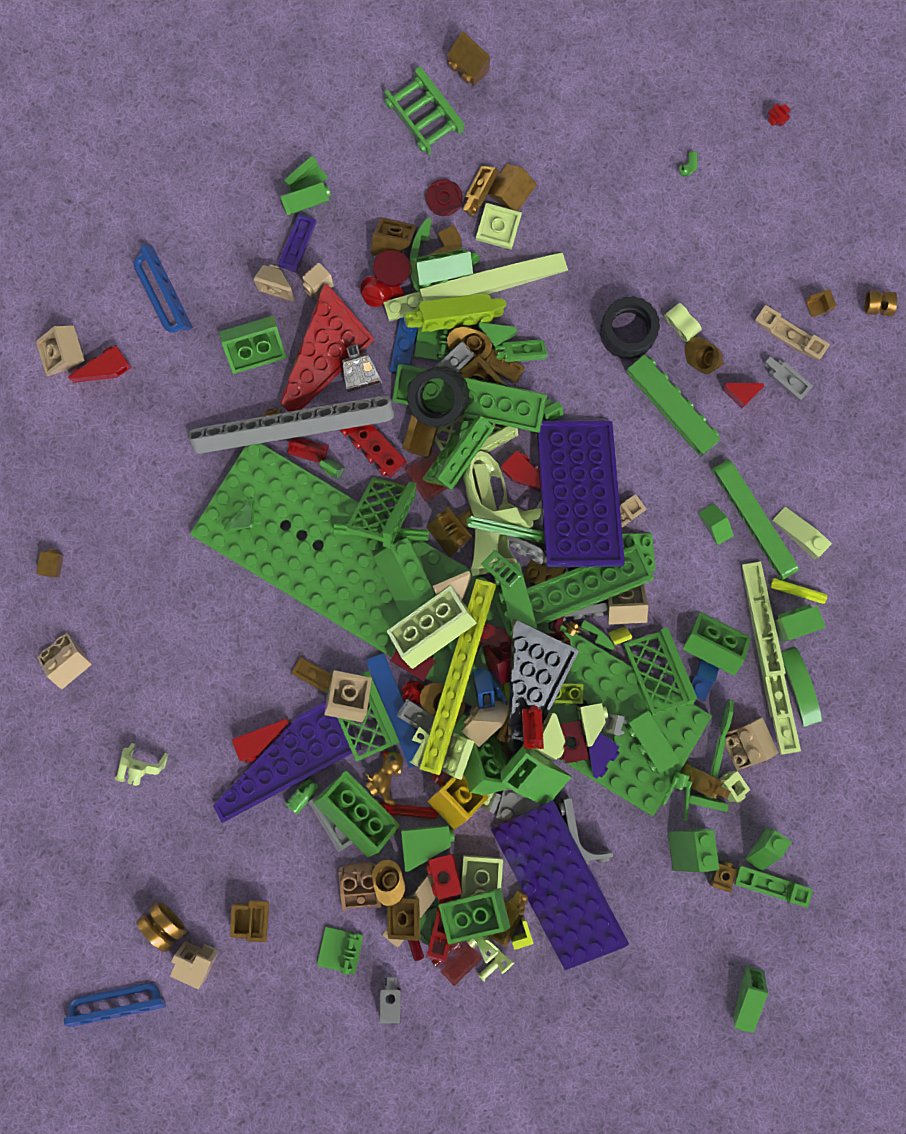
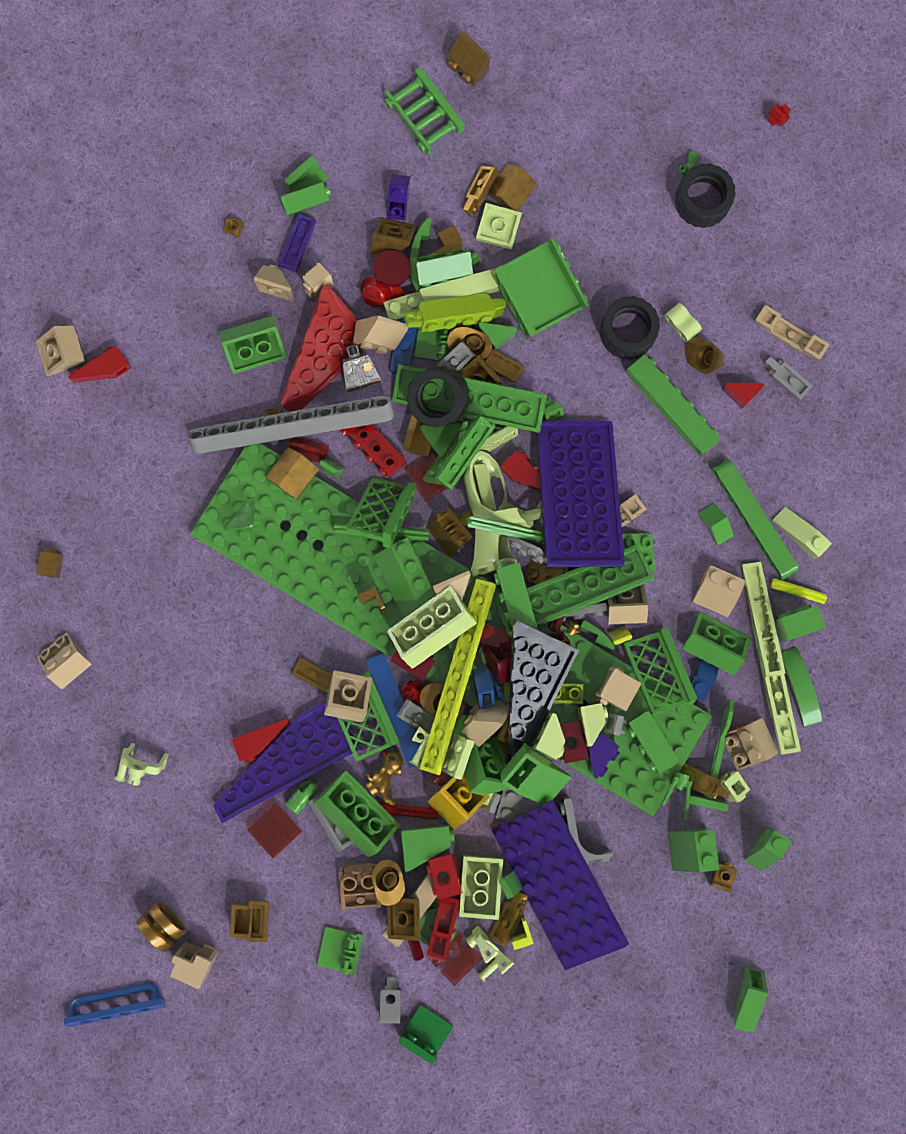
(150, 255): blue piece -> none
(233, 222): none -> pearl gold plate
(274, 830): none -> clear red plate
(292, 473): none -> pearl gold slope
(370, 595): none -> pearl gold panel
(379, 333): none -> tan slope
(398, 197): none -> dark purple slope
(425, 1034): none -> green bracket
(440, 202): dark red tile -> none
(441, 437): none -> bright green piece
(474, 916): bright green slope -> none
(510, 884): none -> bright green slope
(518, 576): bright green slope -> none
(521, 351): bright green hinge -> none
(532, 728): red hinge -> none
(540, 288): none -> bright green panel
(617, 689): none -> tan plate
(713, 175): none -> black tyre
(719, 591): none -> tan slope
(773, 886): bright green slope -> none
(820, 303): pearl gold panel -> none
(874, 304): pearl gold wheel -> none

